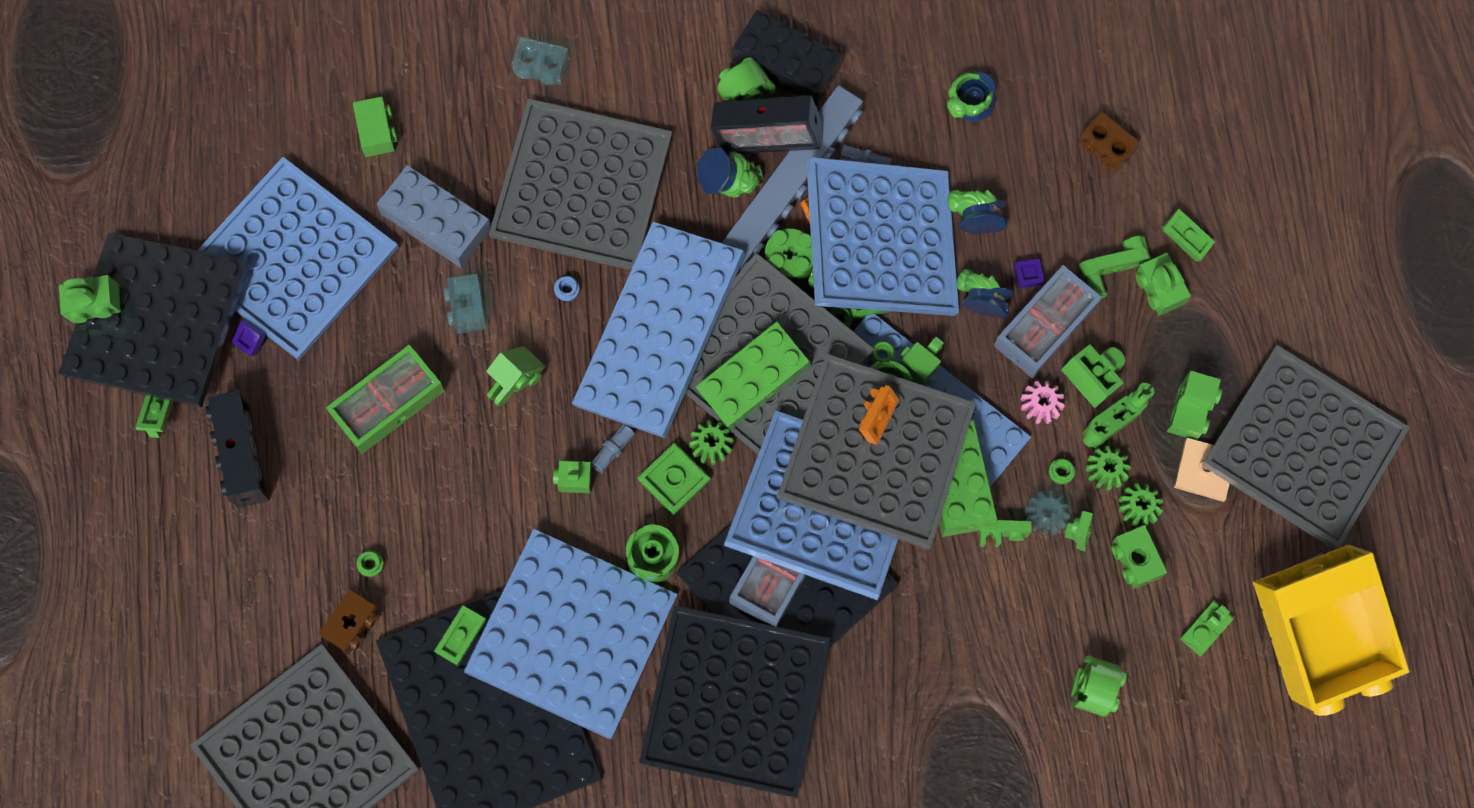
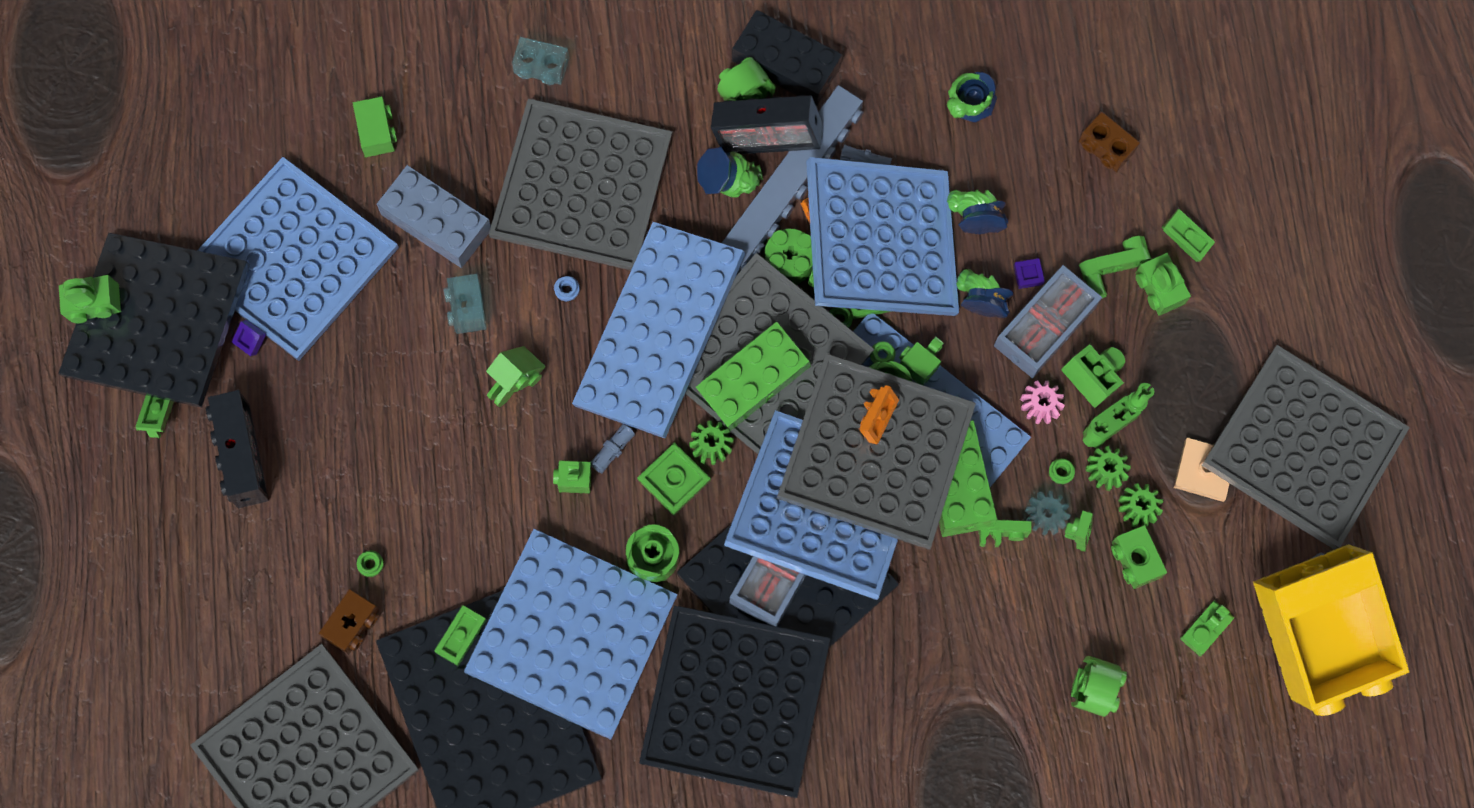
(385, 399): brick -> none
(1193, 400): bright green brick -> none

